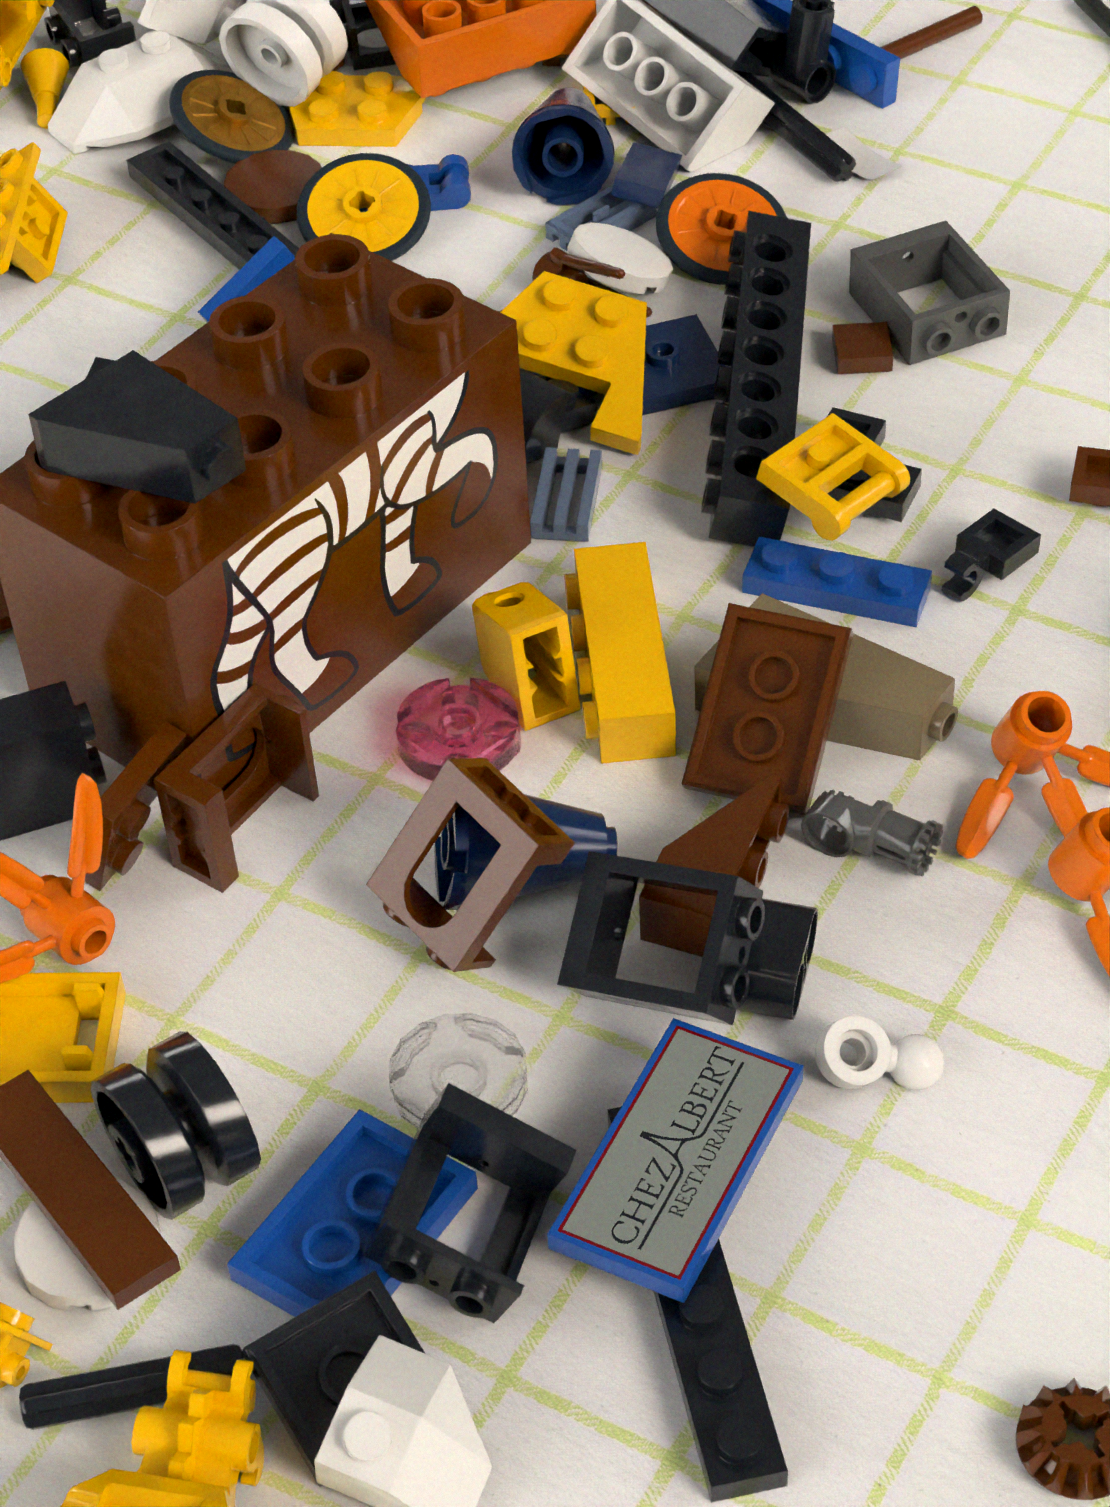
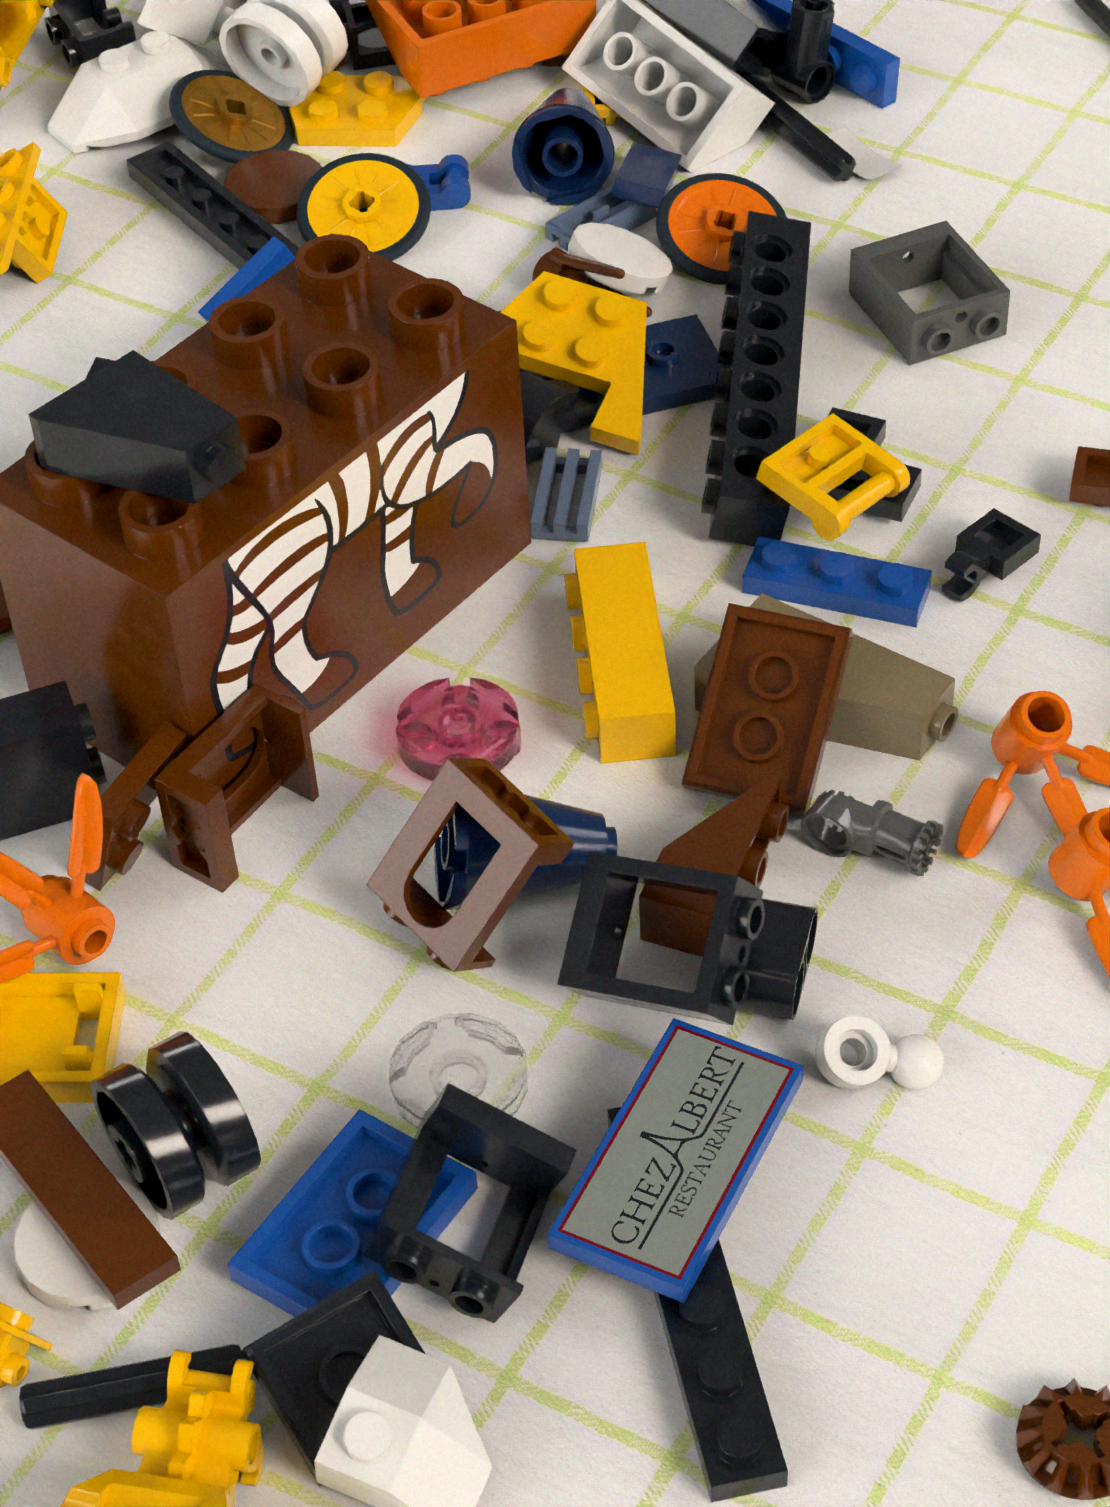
(45, 76): yellow cone -> none
(525, 631): yellow torso -> none
(862, 348): reddish brown tile -> none
(935, 33): reddish brown bar -> none

